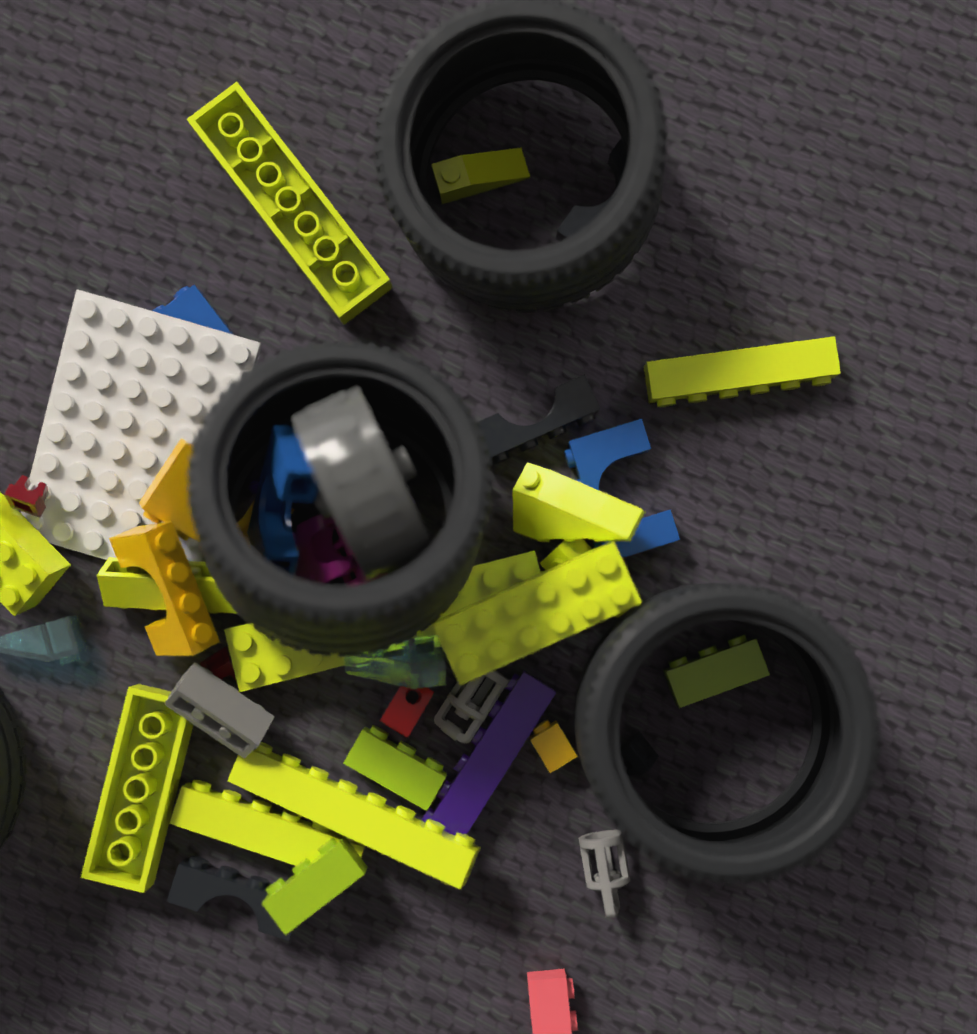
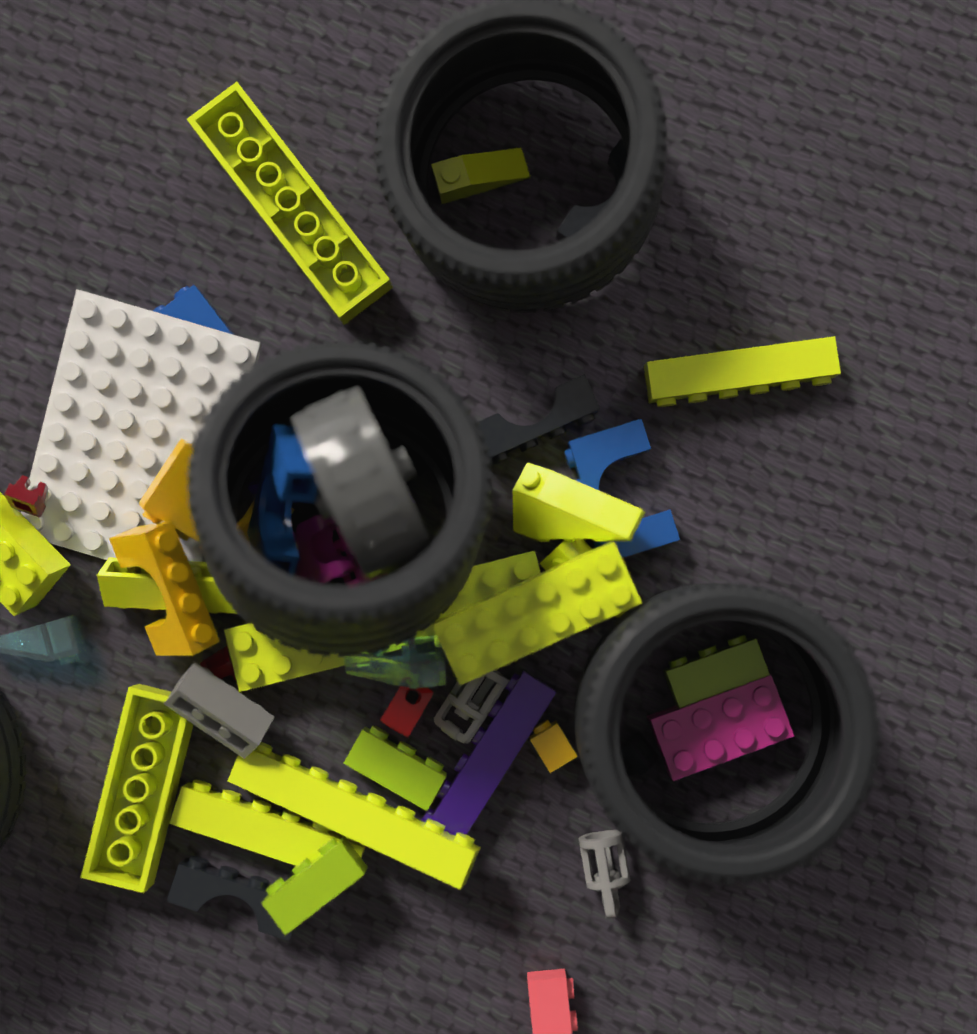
(720, 727): none -> dark pink brick

